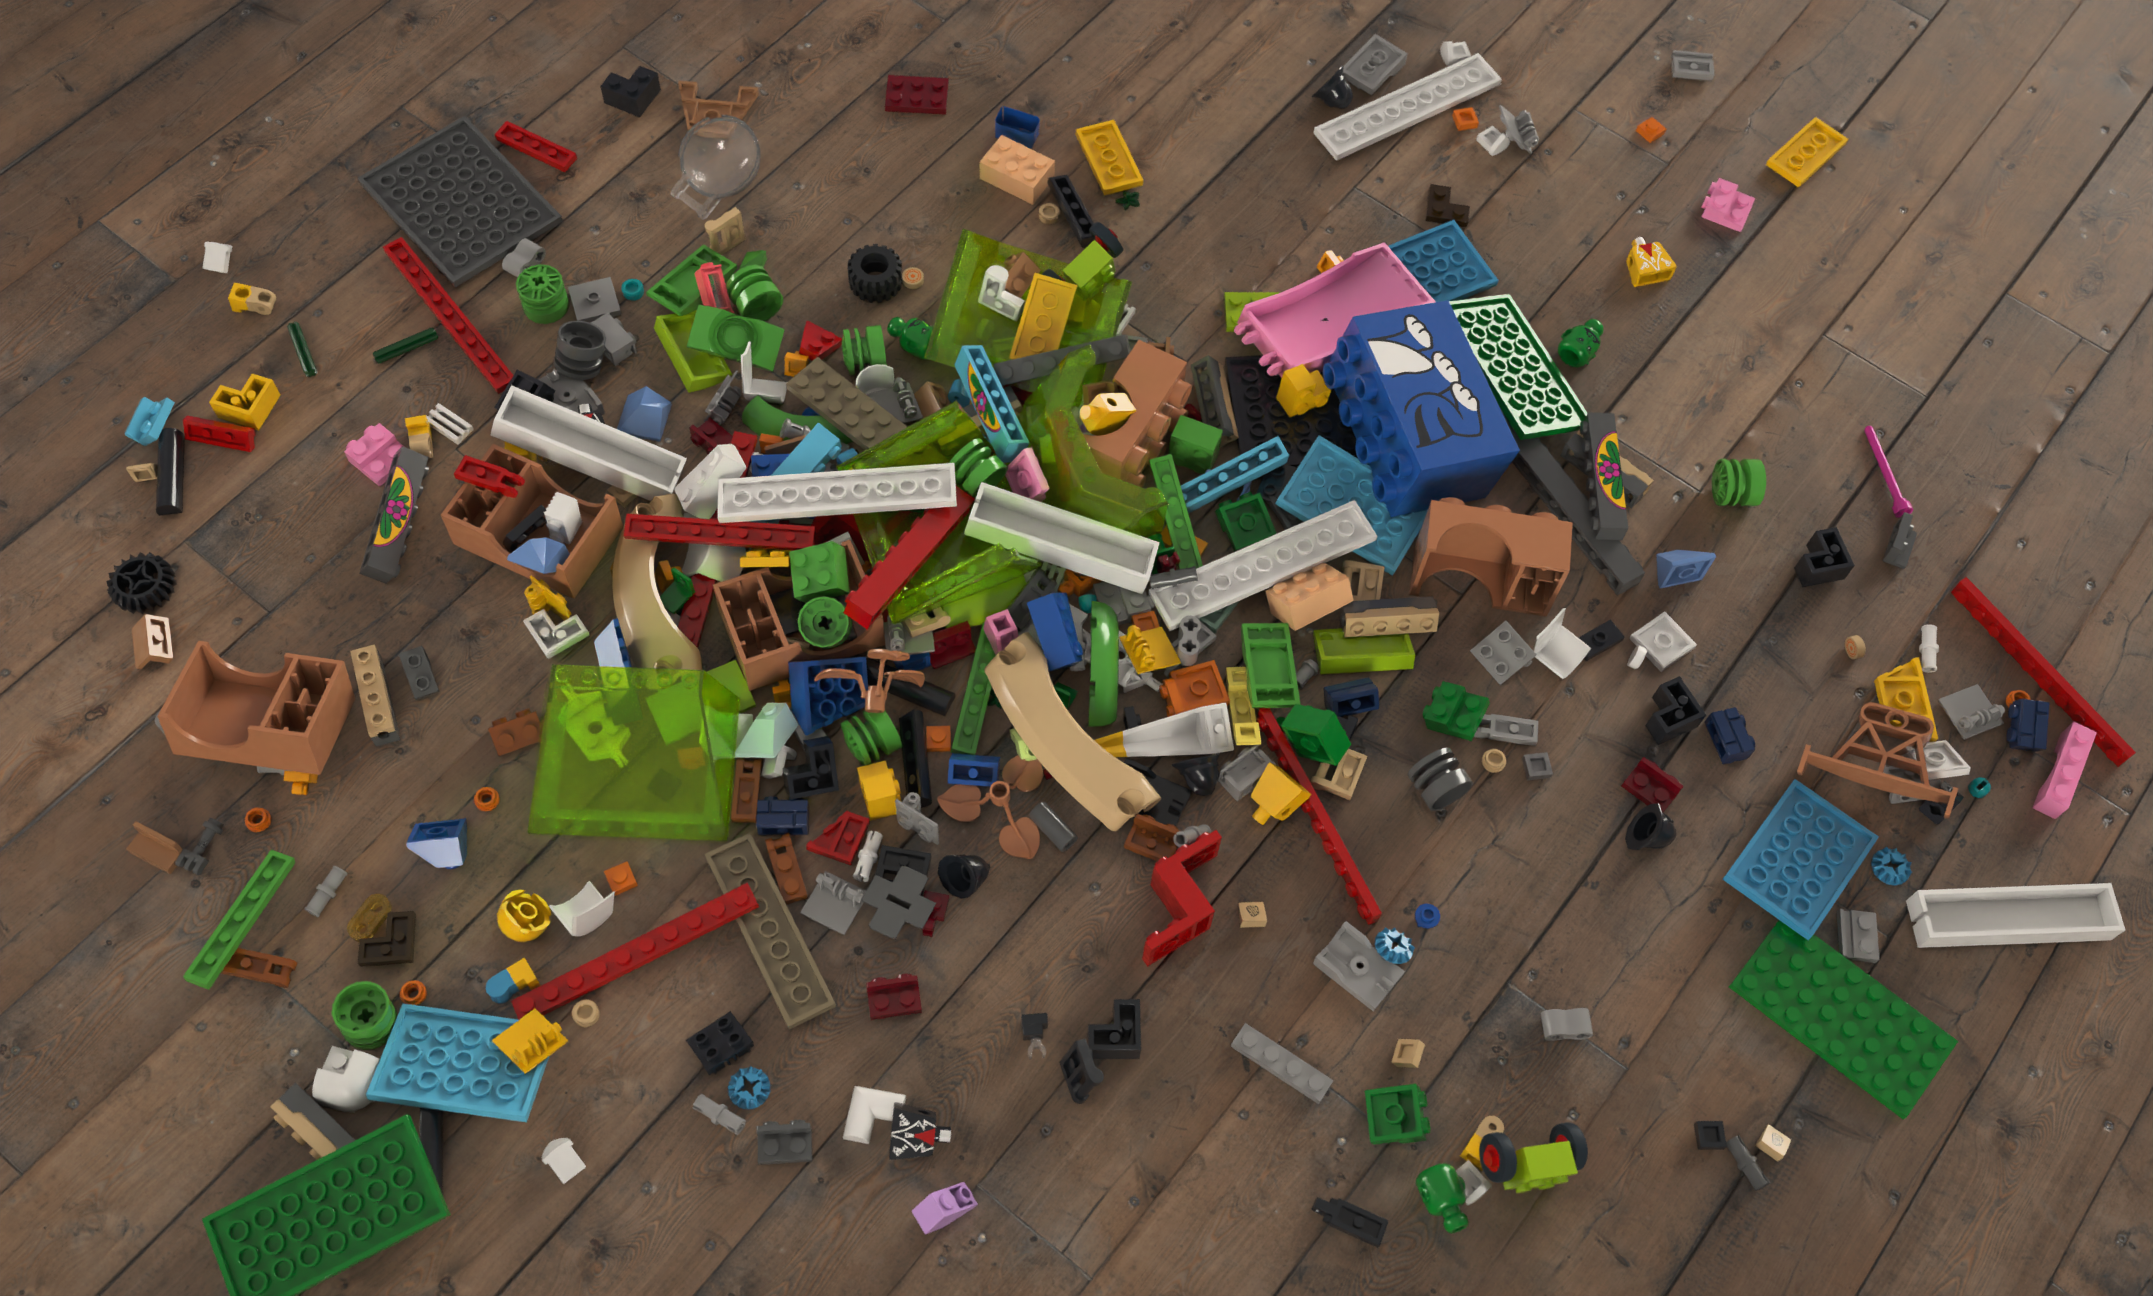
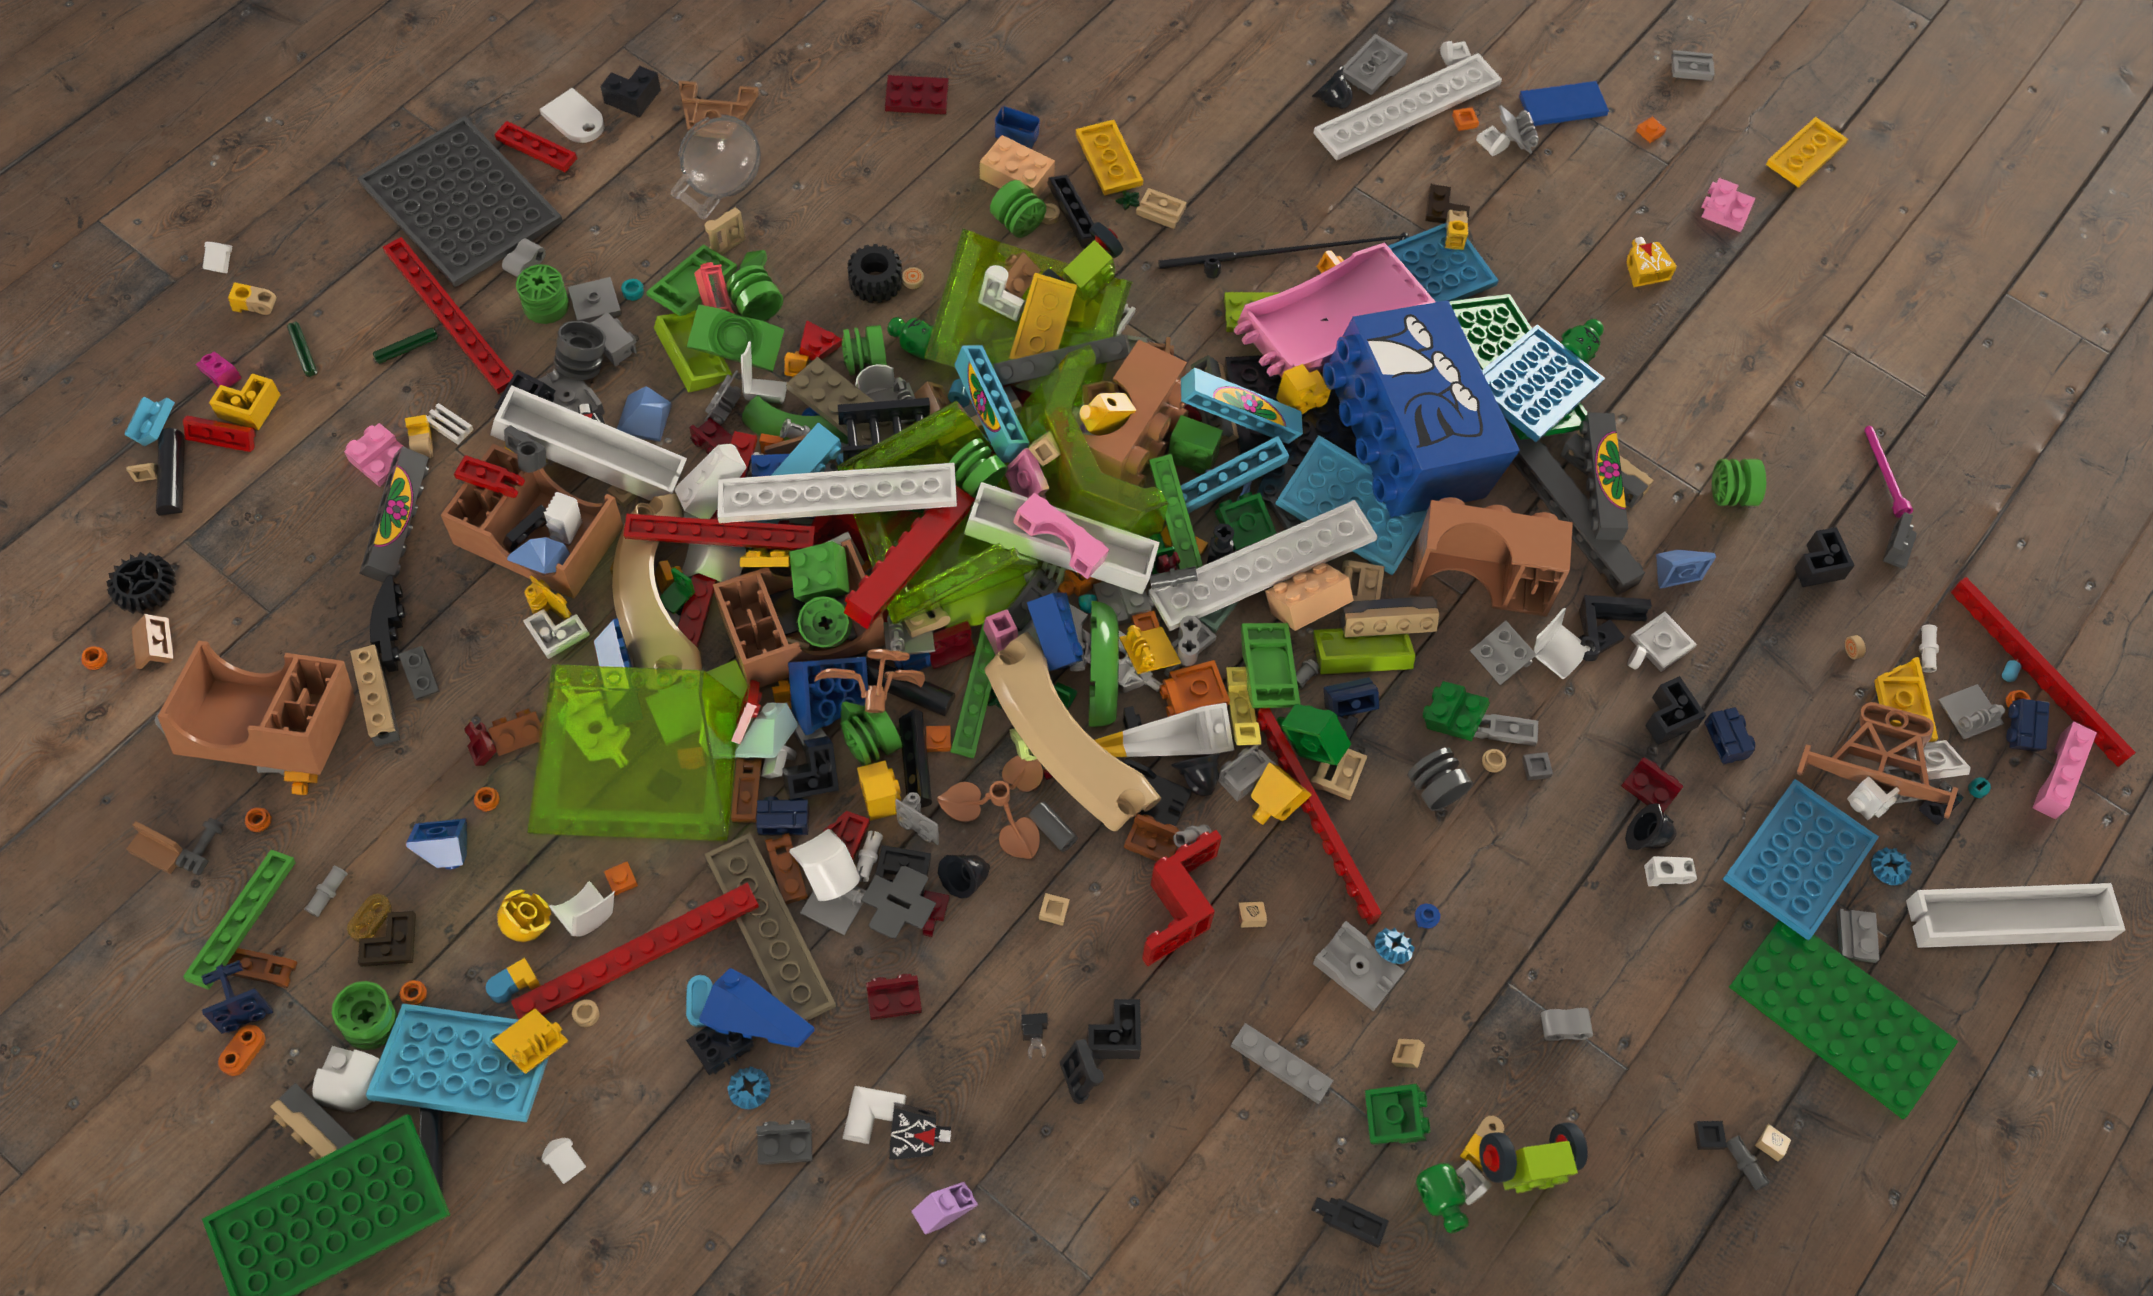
(91, 653): none -> orange plate
(218, 370): none -> dark pink plate
(235, 1010): none -> dark blue plate
(243, 1050): none -> orange plate
(385, 621): none -> black slope
(481, 744): none -> dark red plate
(530, 453): none -> dark grey plate
(574, 115): none -> white tile
(696, 997): none -> medium azure tile
(719, 1114): light grey pin -> none
(747, 1008): none -> blue wedge
(749, 708): none -> red wing
(827, 865): none -> white piece
(849, 710): none -> bright green slope
(878, 412): none -> black fence
(973, 769): blue brick -> none
(1018, 208): none -> bright green wheel
(1040, 517): none -> bright pink arch
(1045, 448): none -> tan slope
(1054, 909): none -> tan plate
(1161, 208): none -> tan plate
(1212, 262): none -> black piece
(1221, 543): none -> black connector
(1241, 405): none -> medium azure brick
(1456, 230): none -> yellow leg
(1539, 382): none -> plate
(1564, 103): none -> blue tile
(1608, 608): none -> black hinge
(1670, 870): none -> white leg
(1871, 799): none -> white bracket
(2011, 671): none -> medium azure piece

